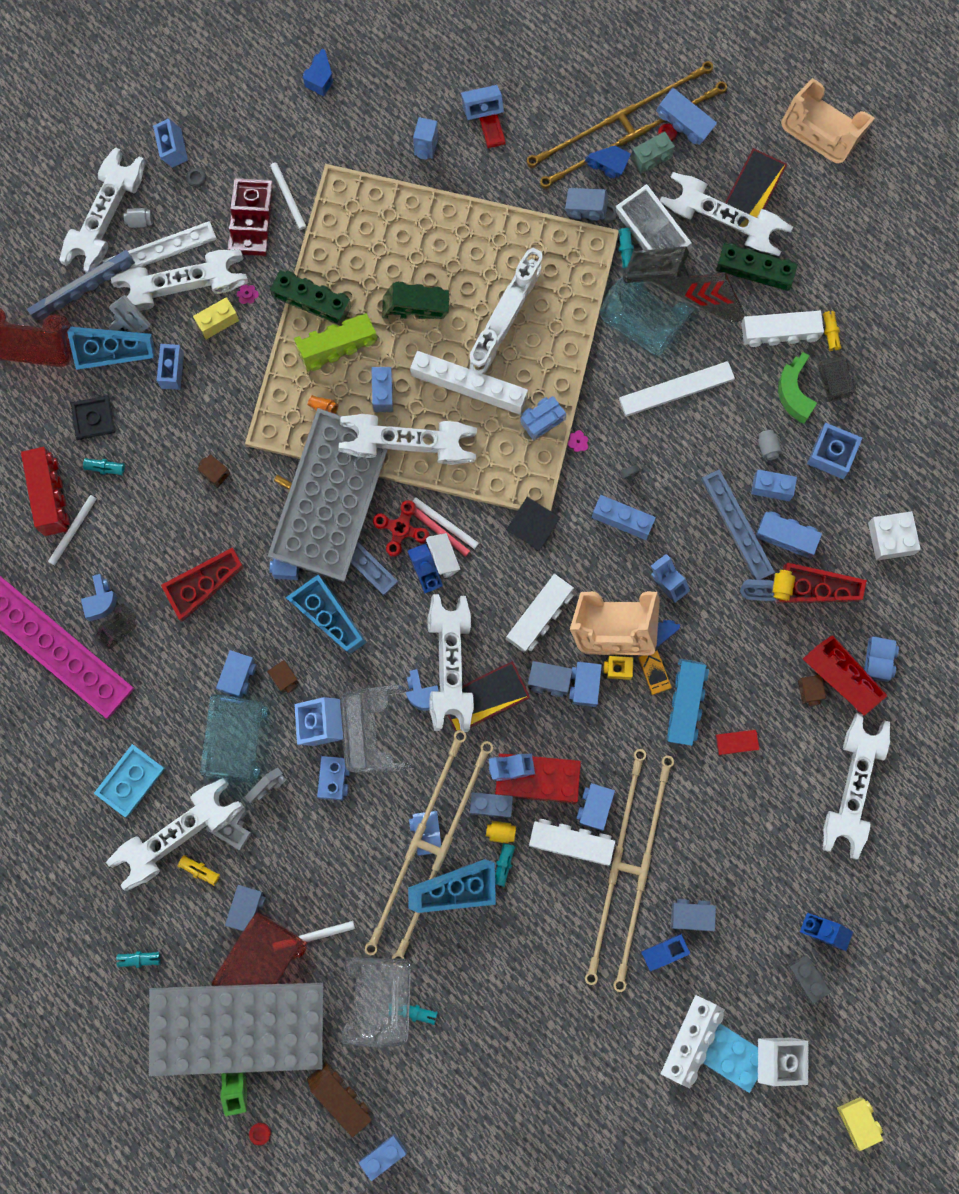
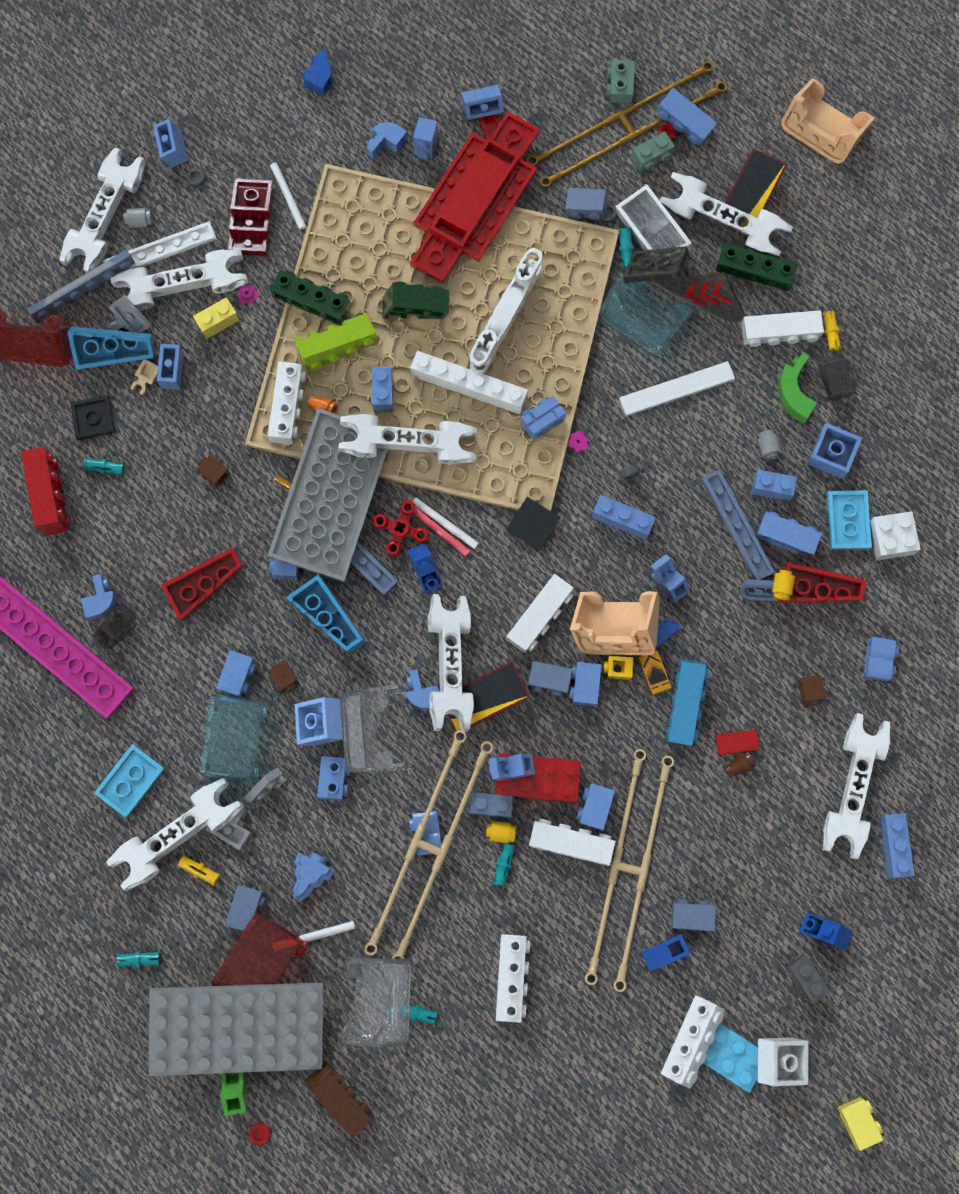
(72, 530): white bar -> none
(147, 374): none -> tan plate
(285, 403): none -> white brick
(310, 874): none -> medium blue rock
(383, 1157): medium blue brick -> none
(386, 135): none -> medium blue brick
(443, 555): white panel -> none
(457, 889): dark azure wedge -> none
(468, 191): none -> red piece
(511, 978): none -> white brick
(610, 160): blue slope -> none
(621, 81): none -> sand green brick
(740, 765): none -> reddish brown cone
(845, 675): red wedge -> none
(849, 520): none -> medium azure plate
(897, 845): none -> medium blue brick

